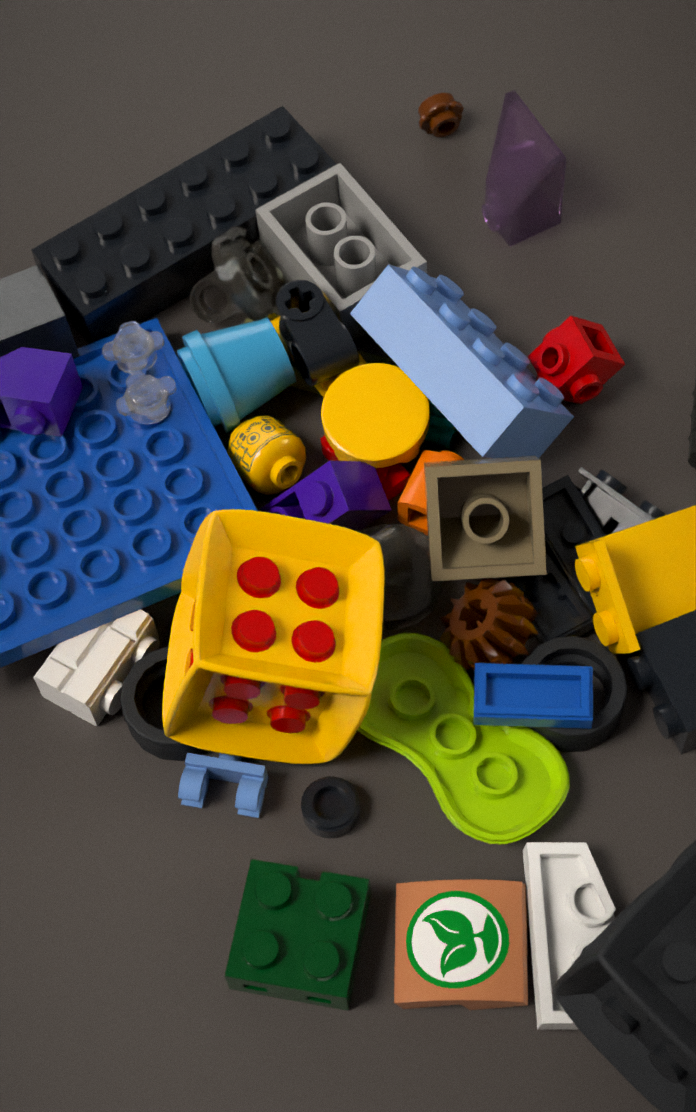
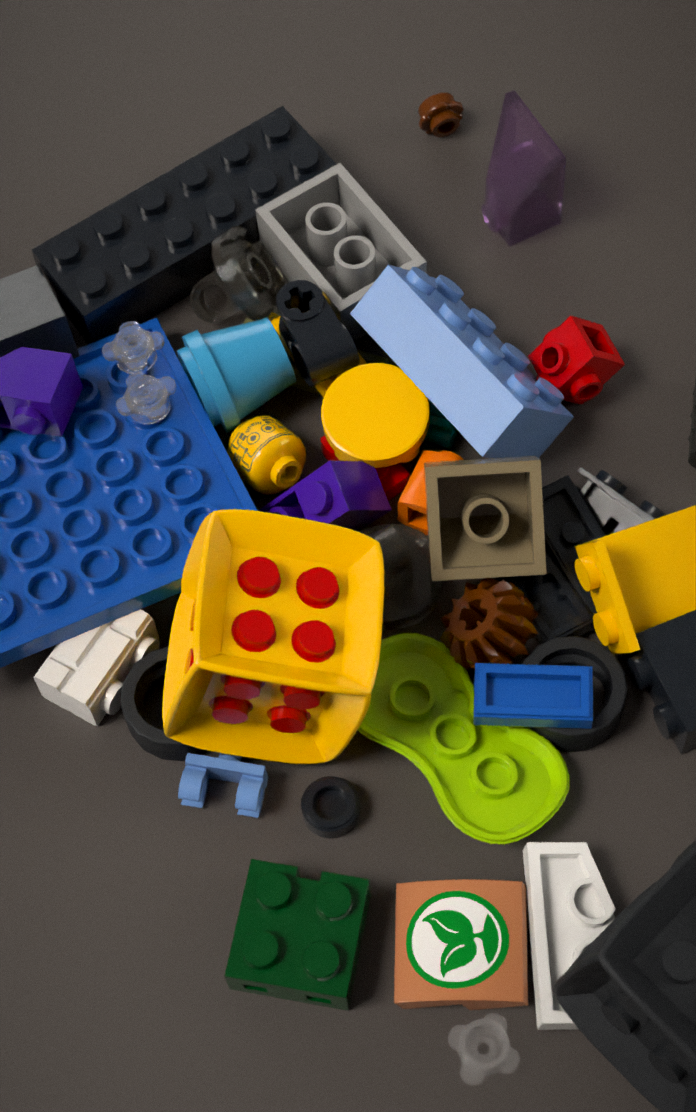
(488, 1031): none -> clear plate

